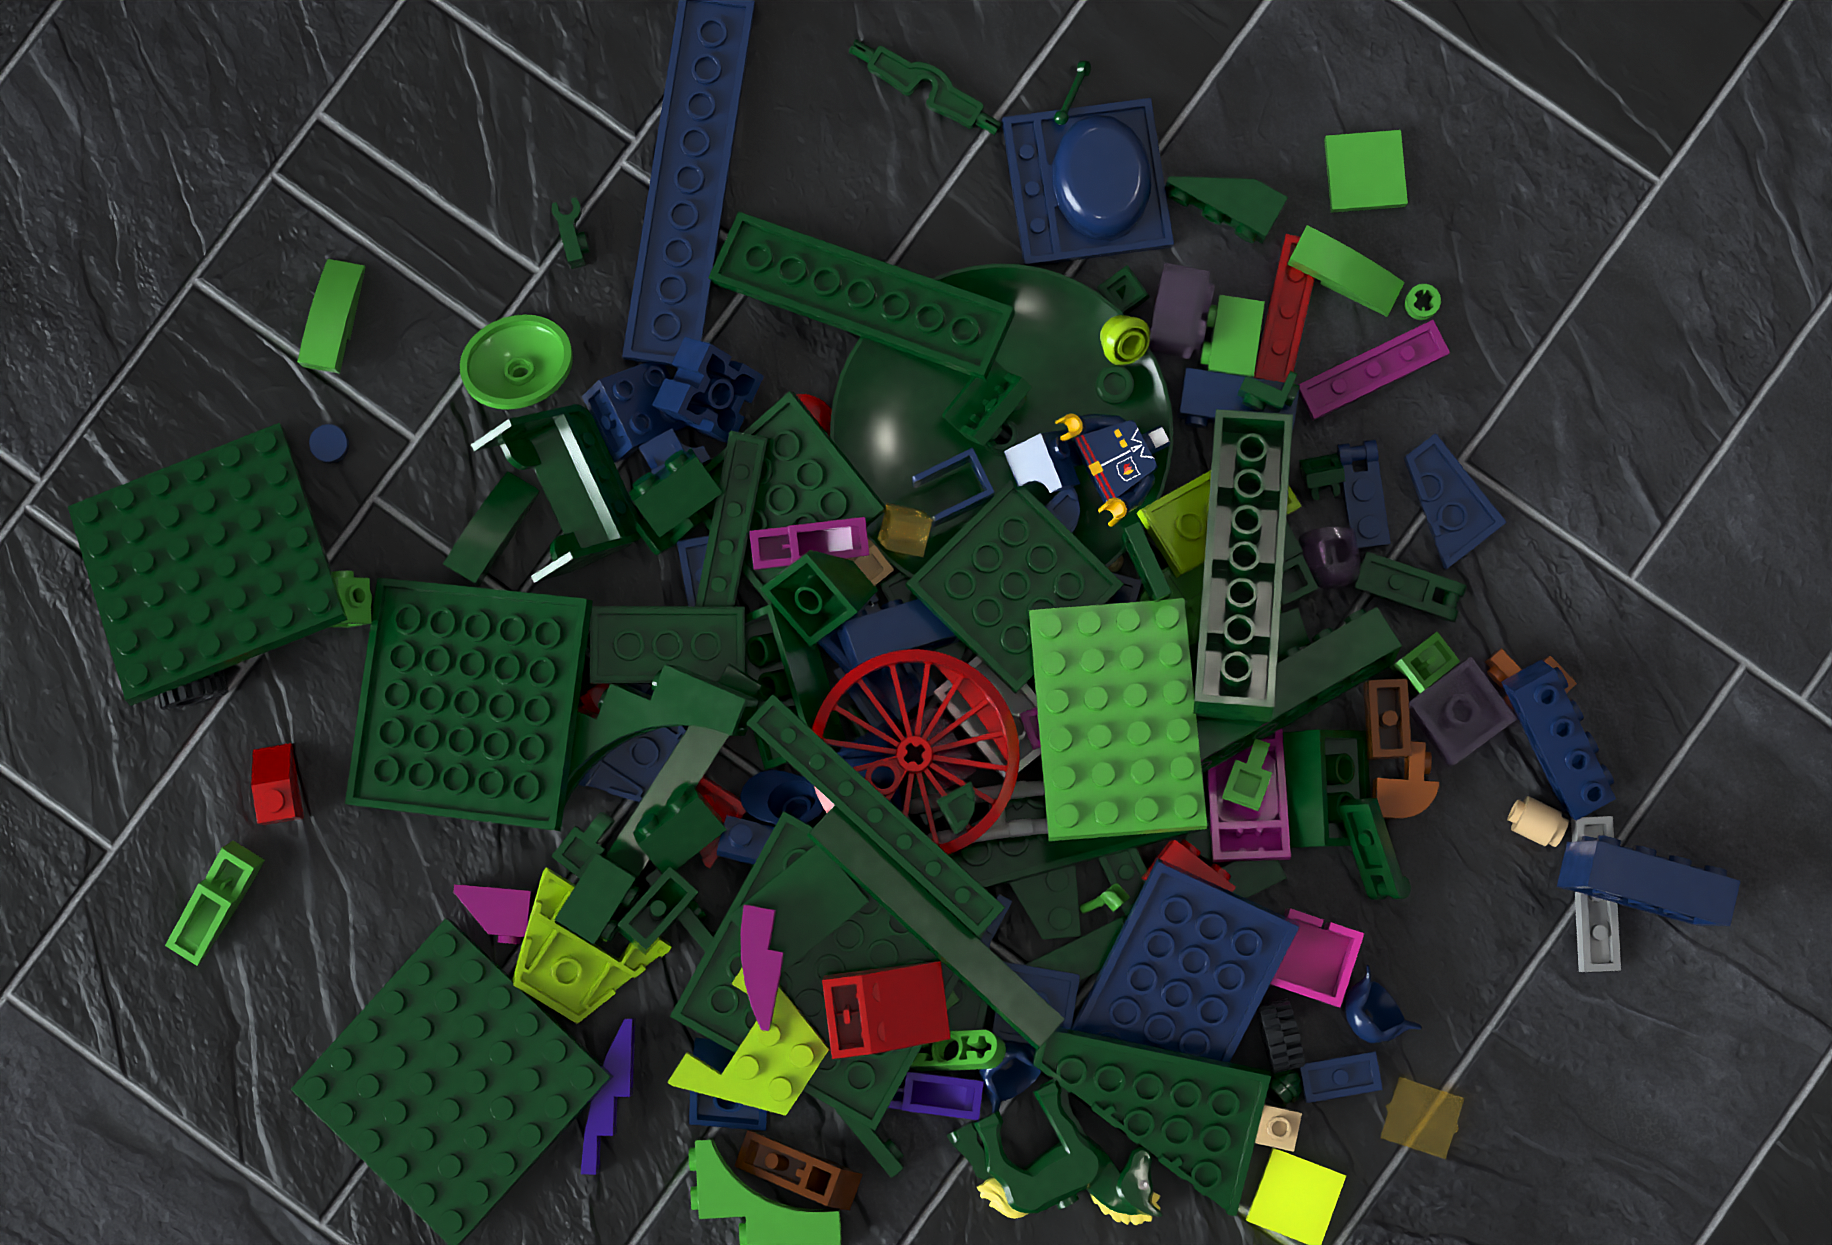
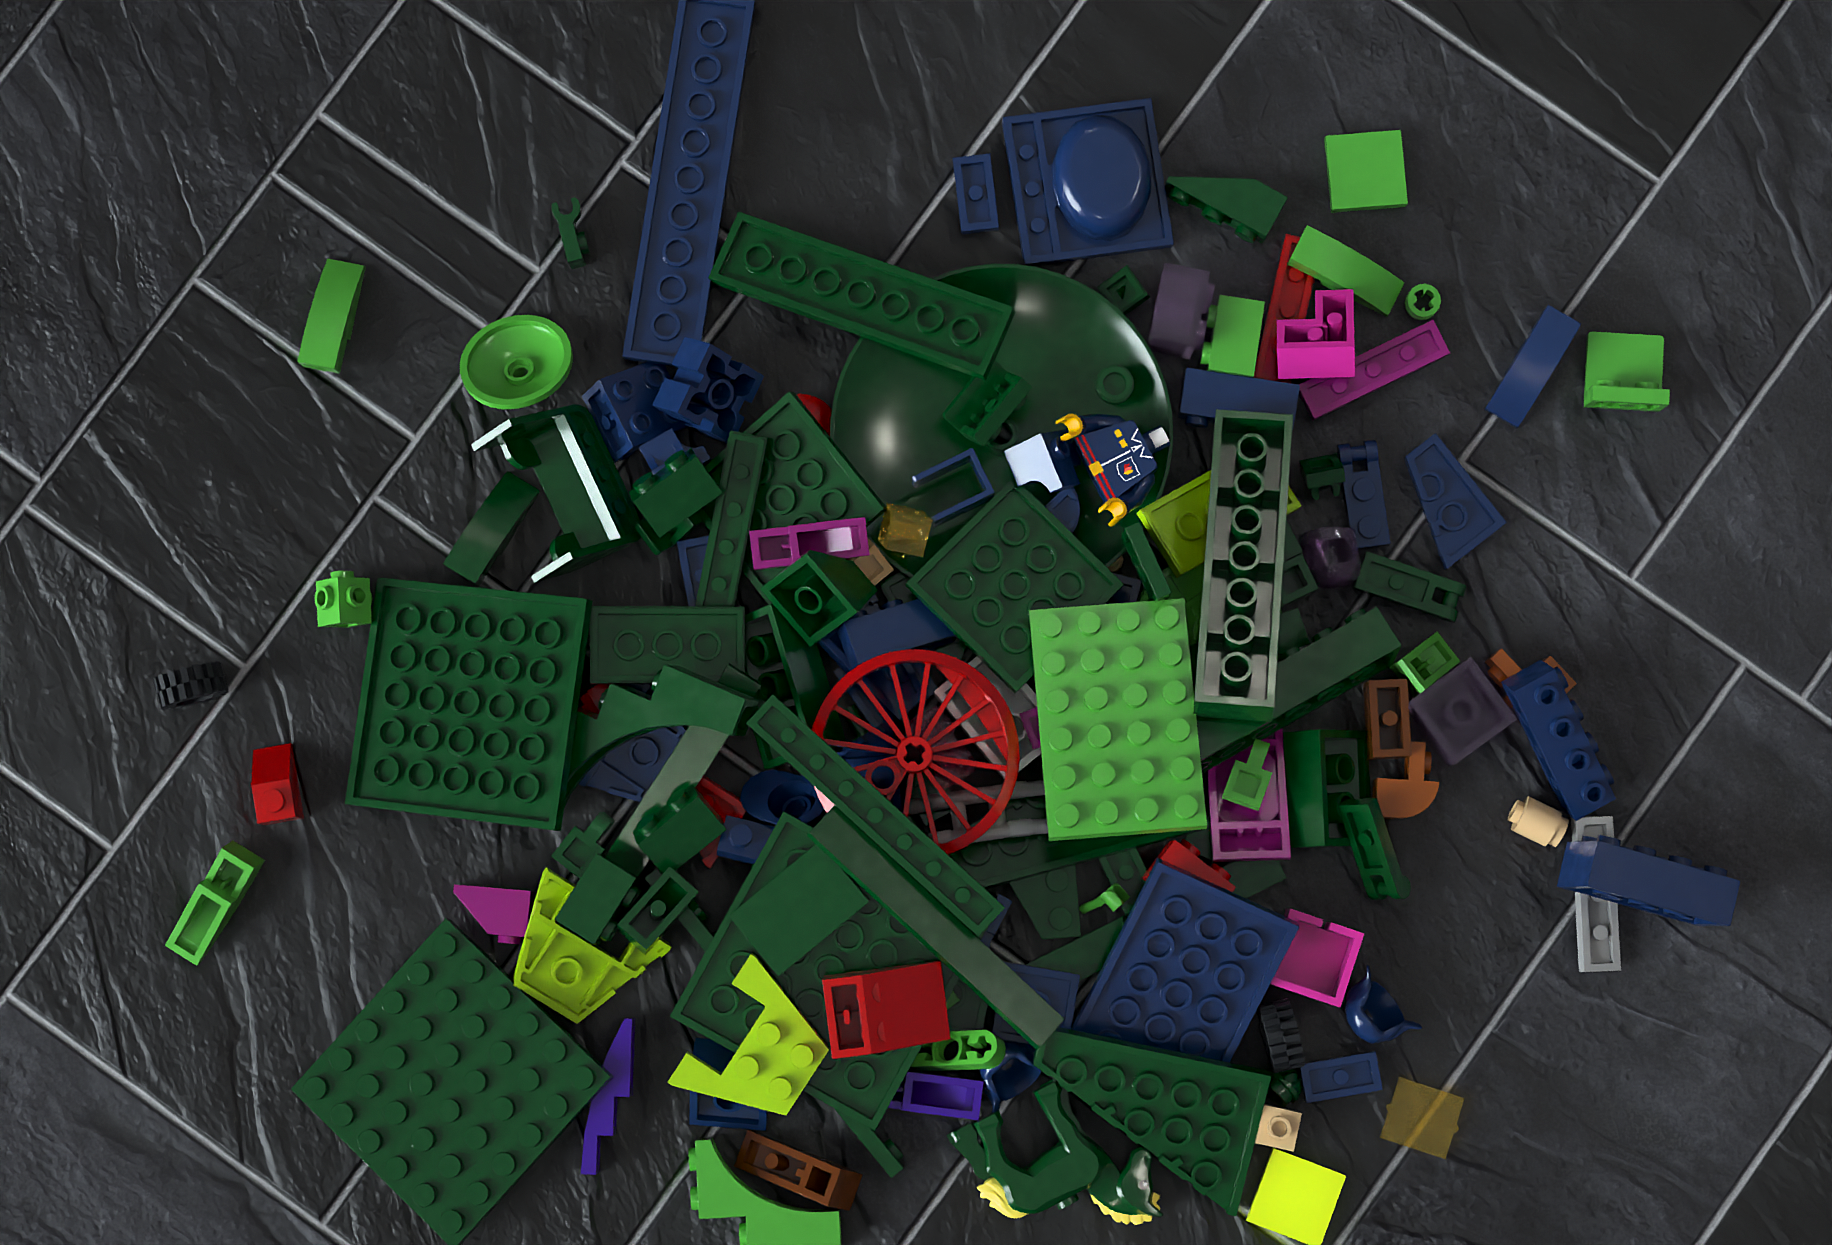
(206, 564): dark green plate -> none
(329, 443): dark blue tile -> none
(760, 963): magenta slope -> none
(908, 76): dark green piece -> none
(958, 807): dark green tile -> none
(975, 194): none -> dark blue plate
(1083, 69): dark green hinge -> none
(1124, 339): lime cone -> none
(1261, 396): dark green bracket -> none
(1319, 345): none -> dark pink brick
(1532, 366): none -> dark blue slope
(1624, 372): none -> bright green bracket

